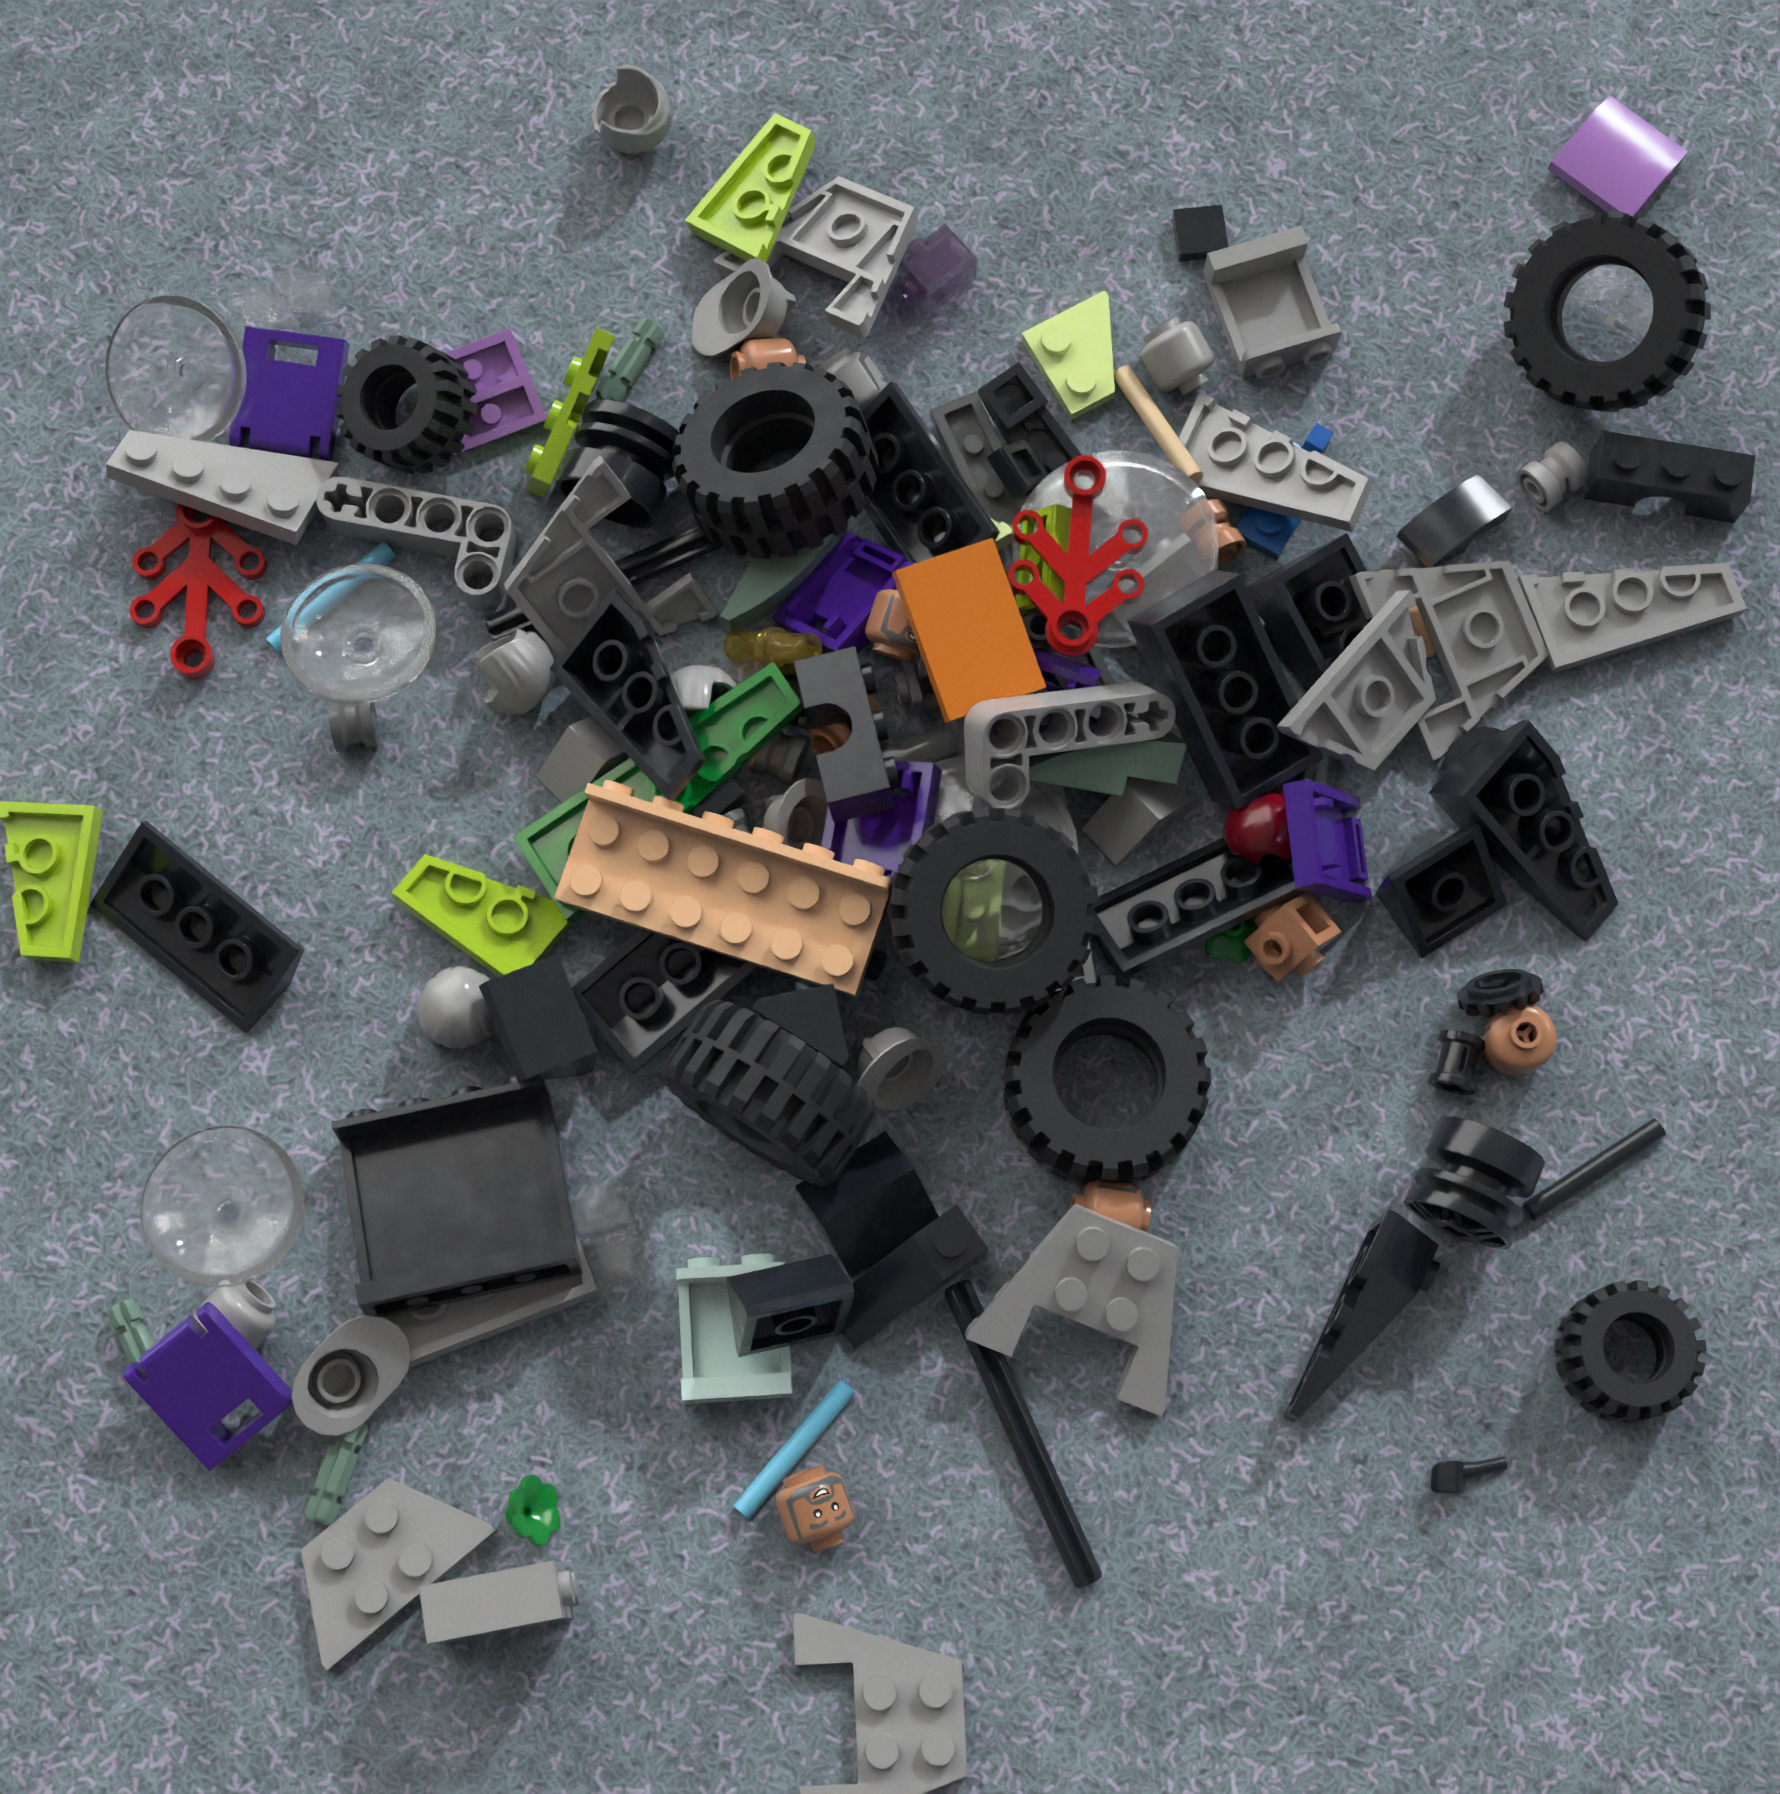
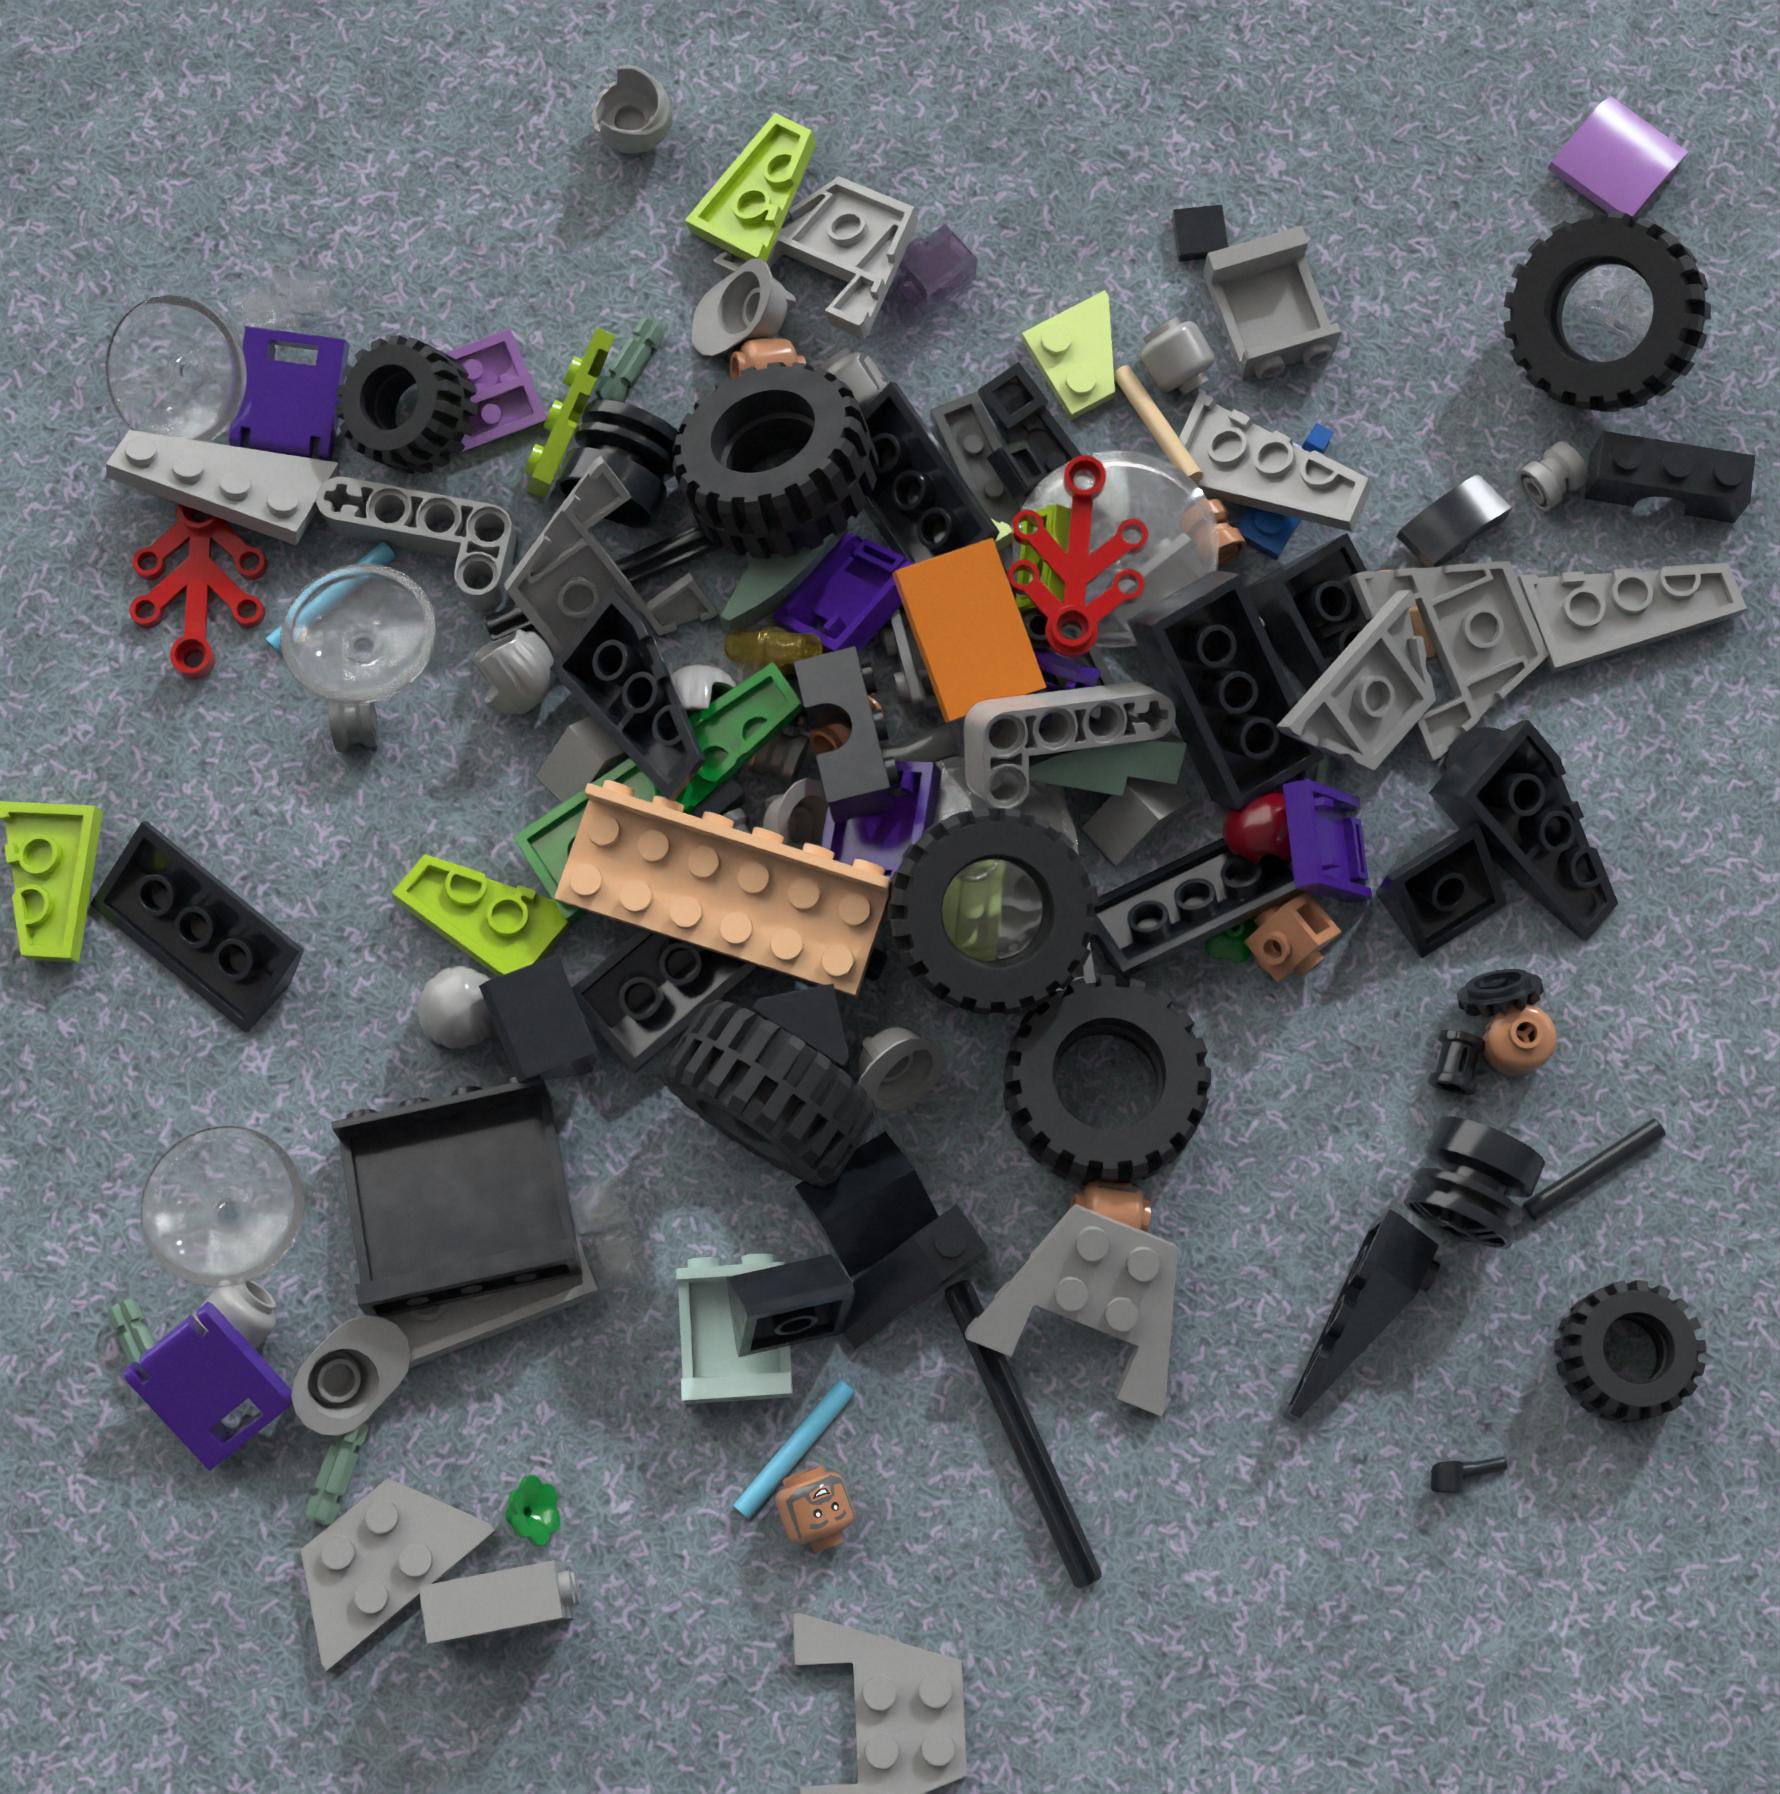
(890, 628): nougat head -> none

